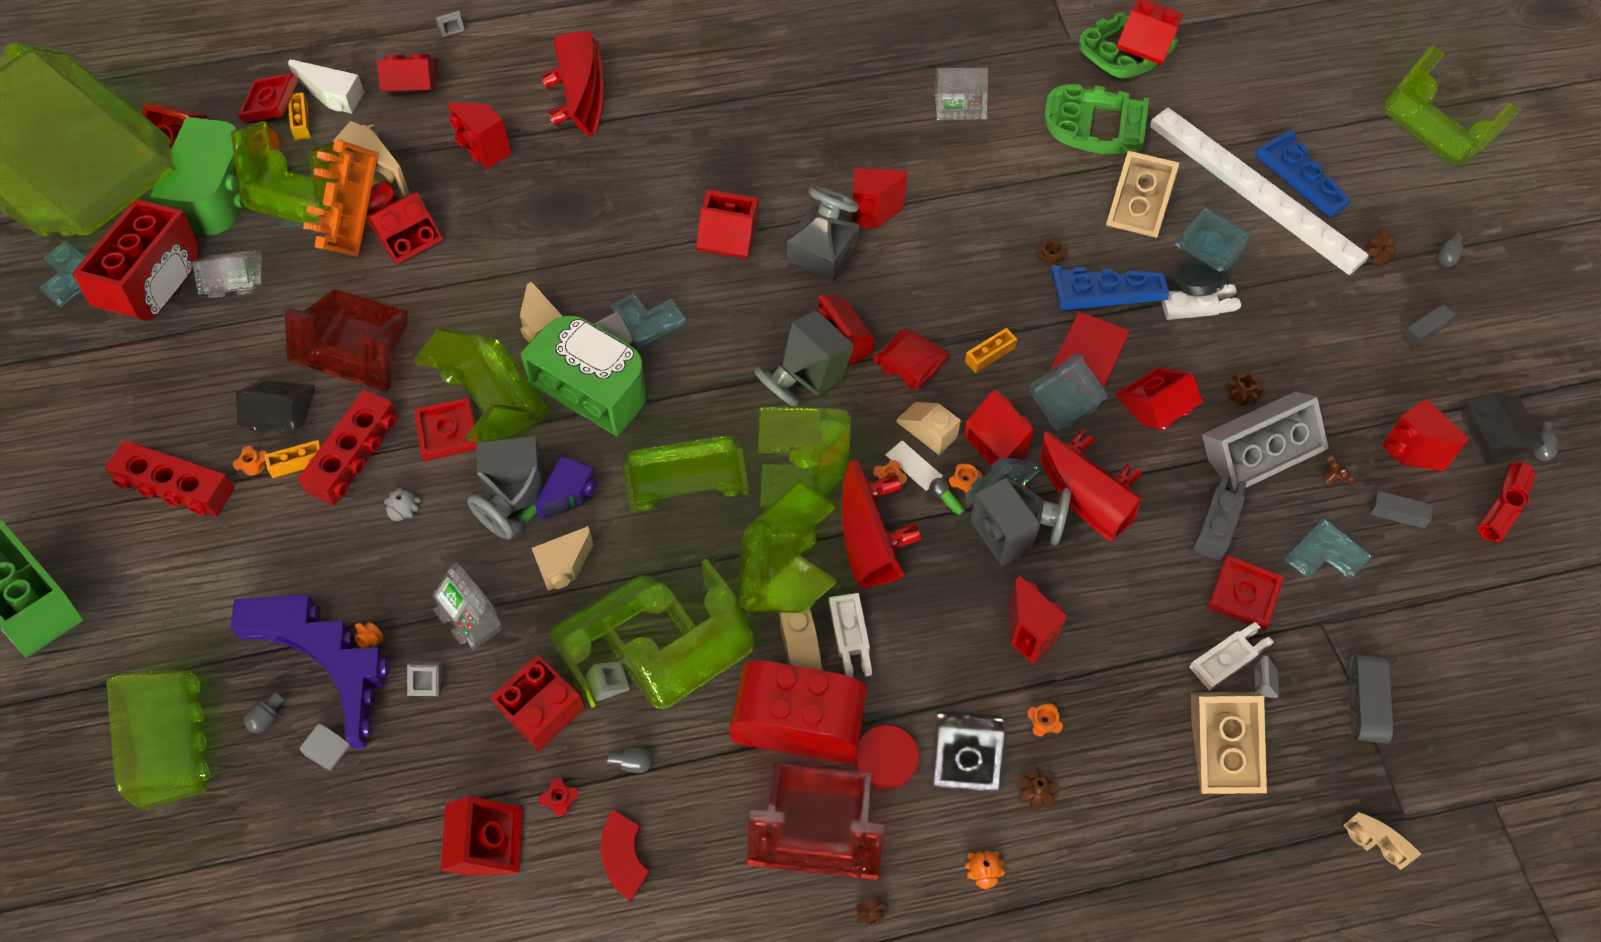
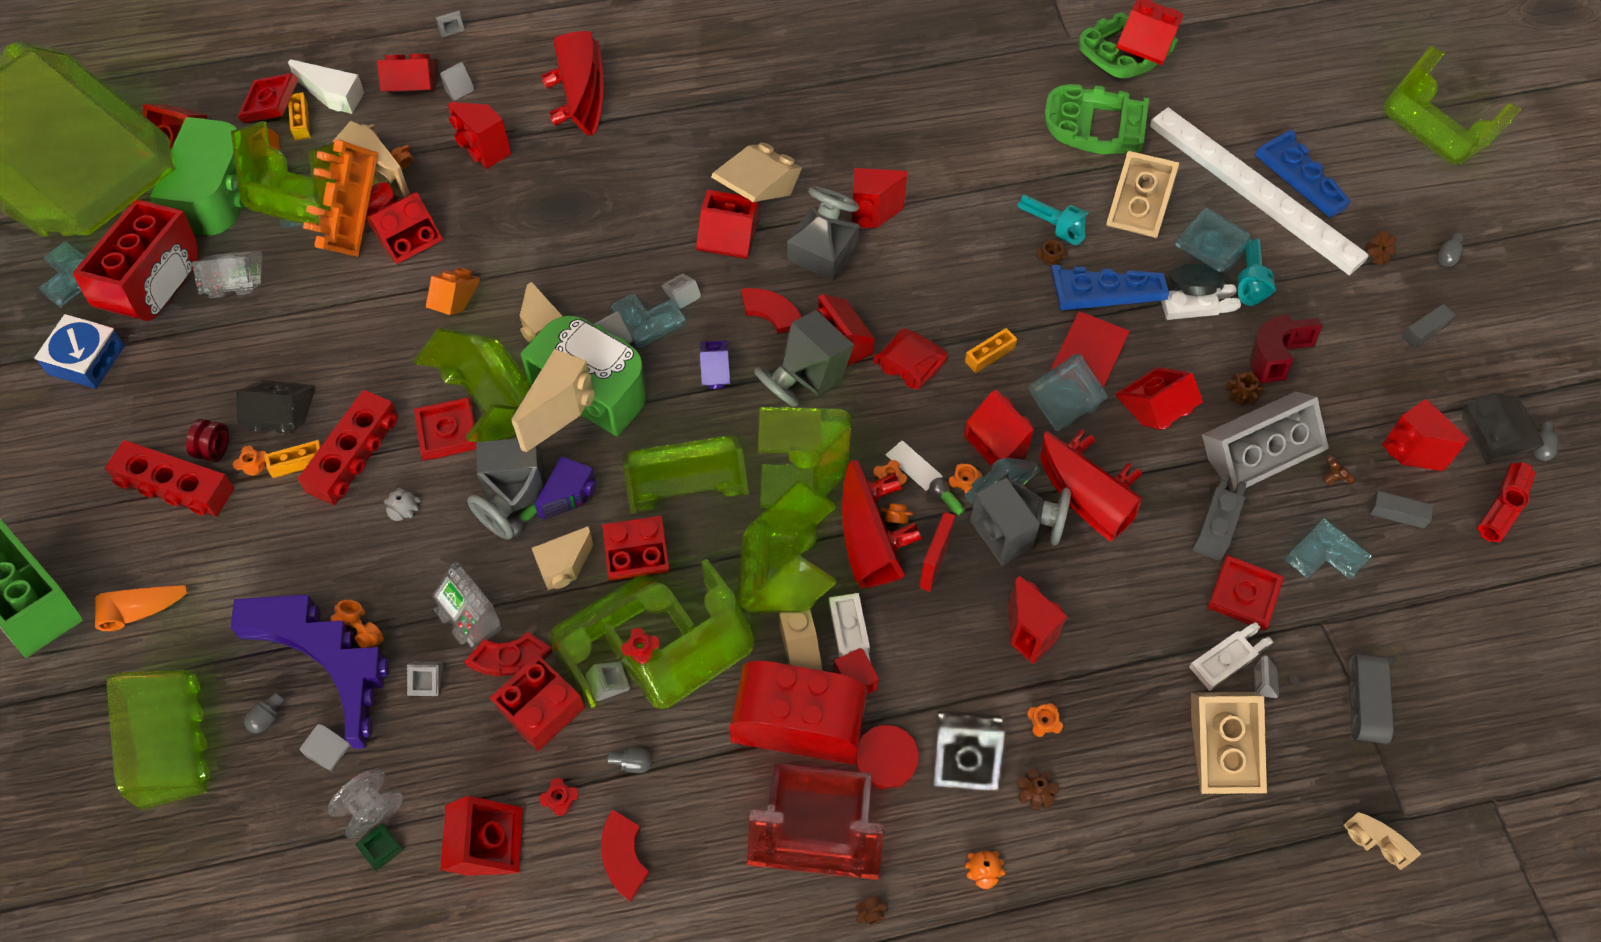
(80, 351): none -> piece
(125, 606): none -> orange piece
(207, 440): none -> dark red wheel
(346, 337): clear red windscreen -> none
(348, 612): none -> orange plate
(358, 795): none -> clear piece
(379, 847): none -> dark green tile
(402, 156): none -> orange plate
(451, 290): none -> orange slope
(457, 81): none -> light grey slope
(506, 658): none -> red tile
(553, 399): none -> tan slope
(635, 548): none -> red slope
(643, 654): none -> red plate
(682, 290): none -> light grey slope
(714, 363): none -> slope
(759, 173): none -> tan slope
(771, 307): none -> red tile
(859, 667): none -> red panel
(897, 513): none -> orange plate
(931, 425): tan slope -> none
(937, 551): none -> red tile
(961, 93): clear slope -> none
(1068, 223): none -> teal piece
(1255, 281): none -> teal piece
(1270, 353): none -> dark red arch

